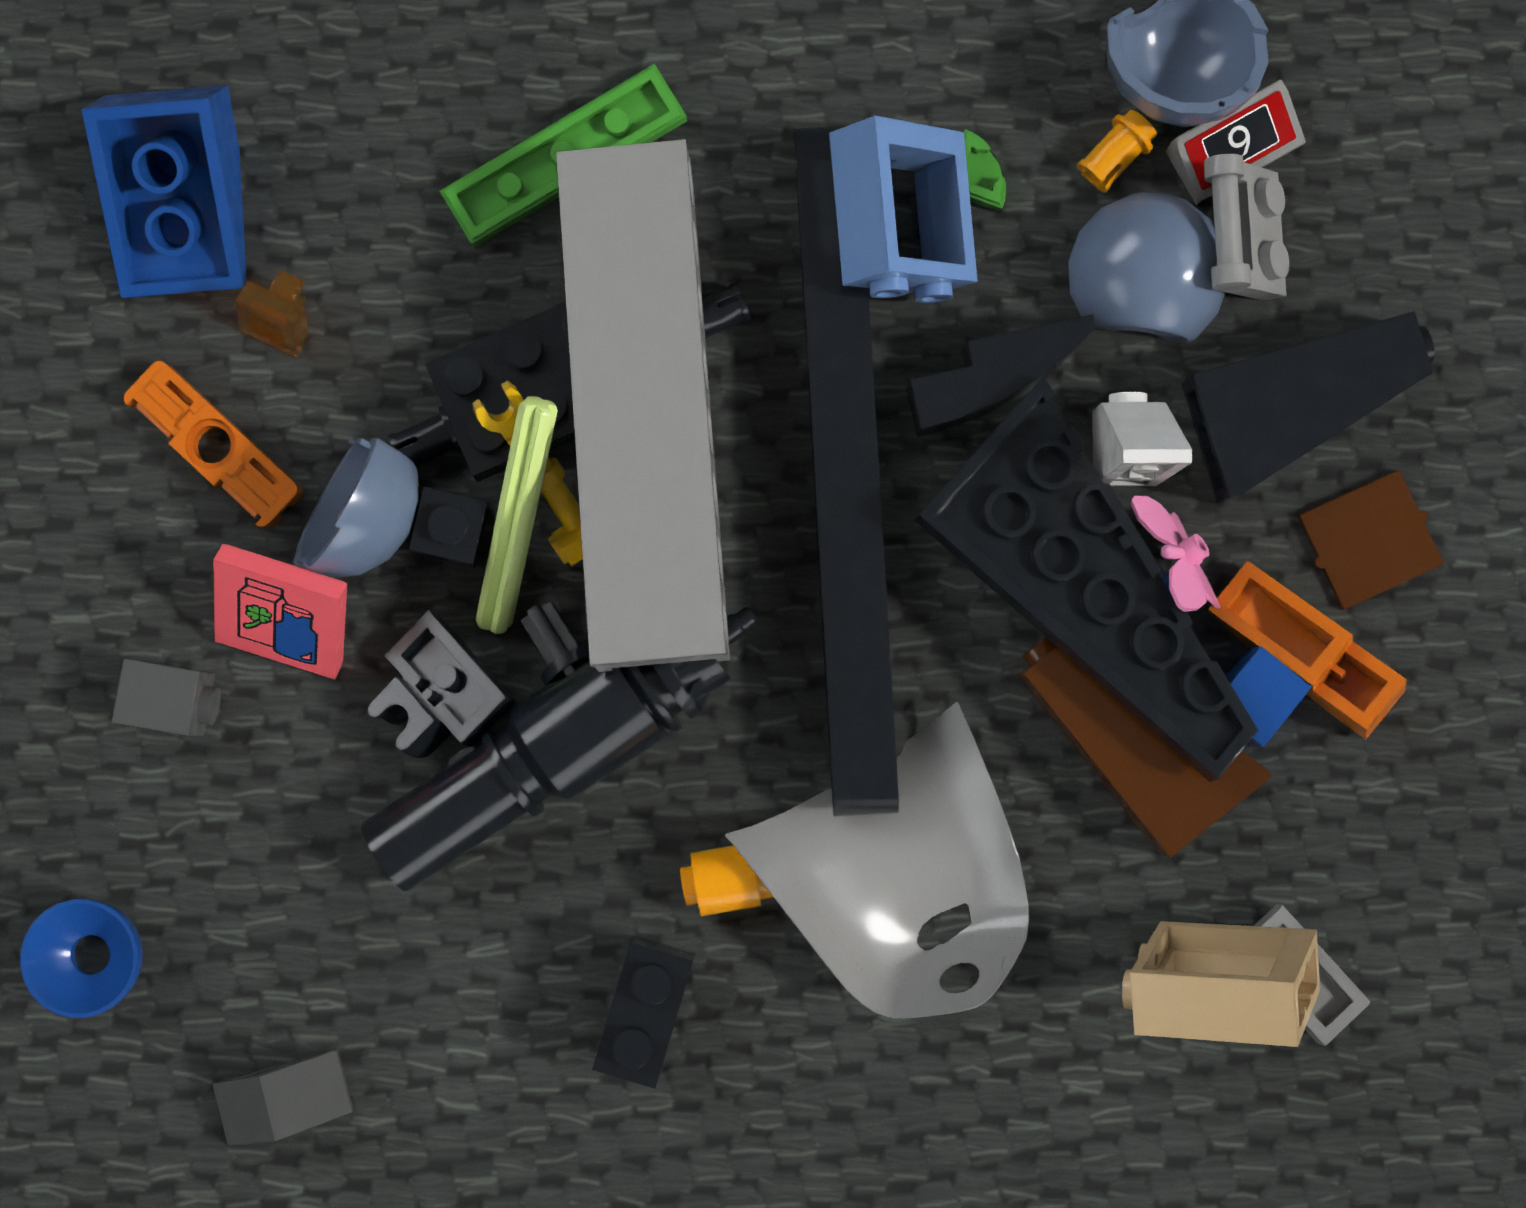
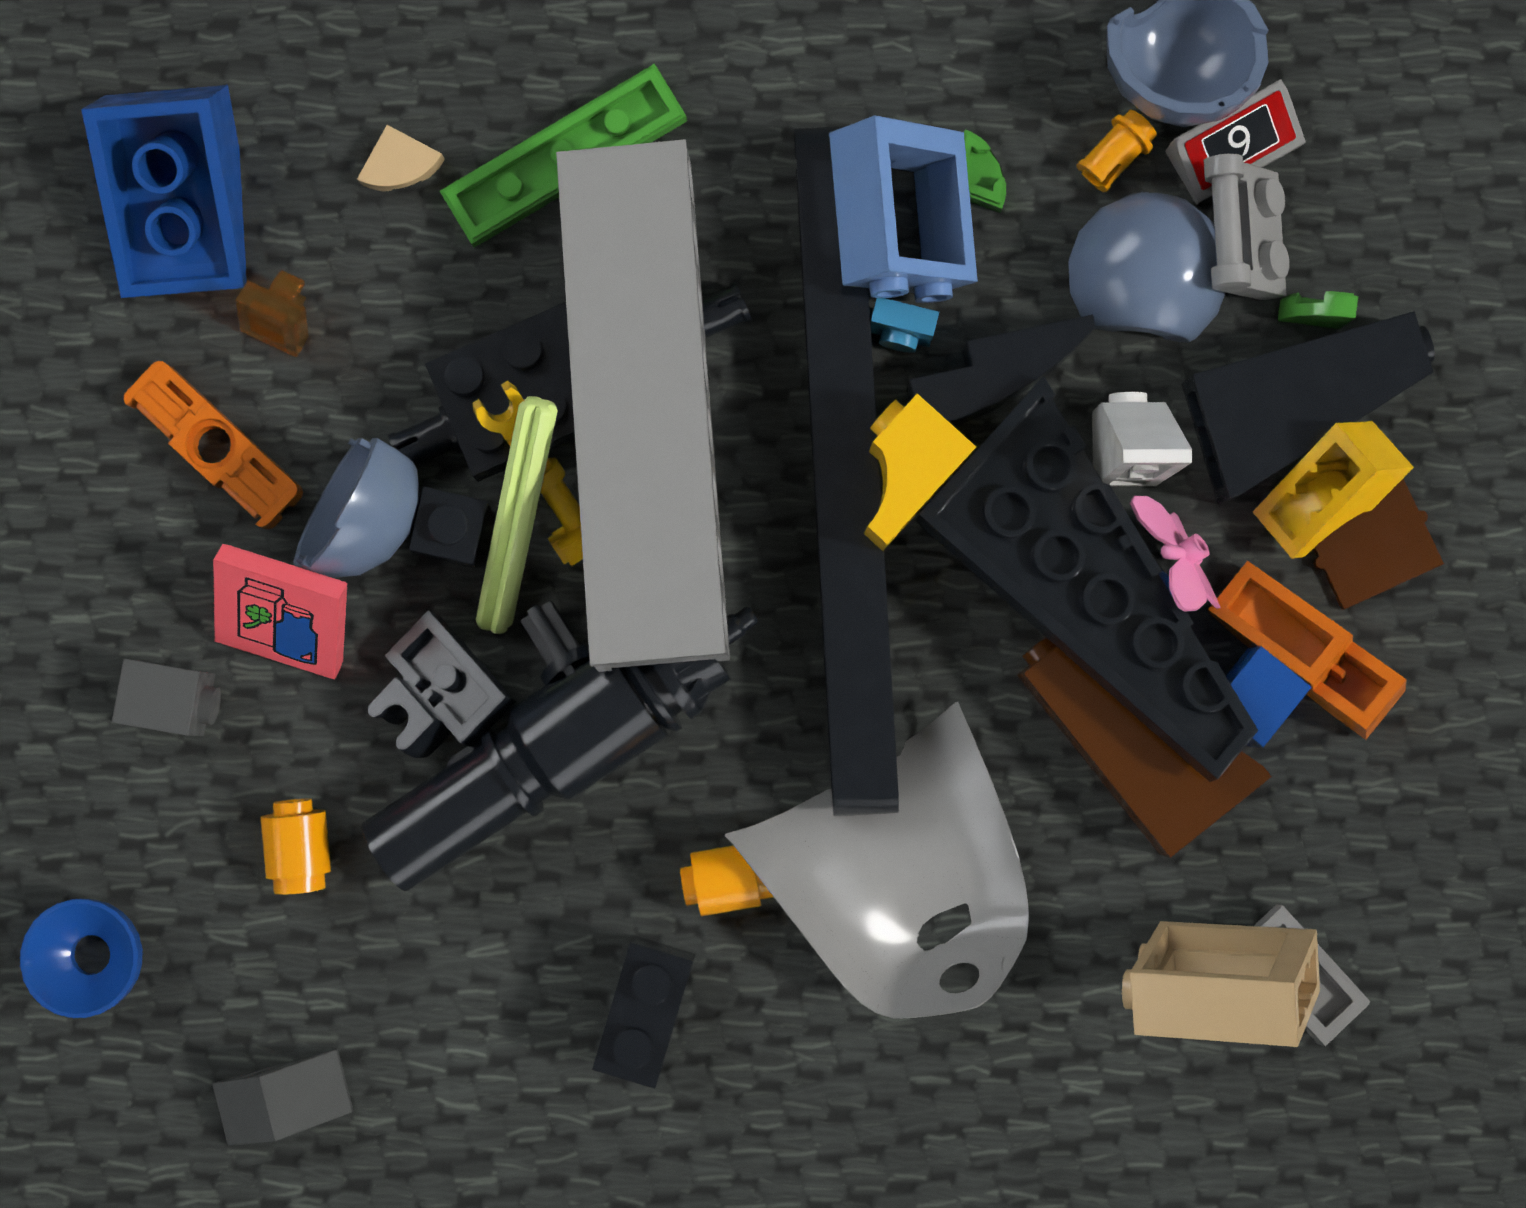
(296, 847): none -> light orange brick
(398, 162): none -> tan tile
(903, 325): none -> dark azure plate
(916, 458): none -> yellow arch
(1331, 485): none -> yellow arch
(1332, 312): none -> bright green tile

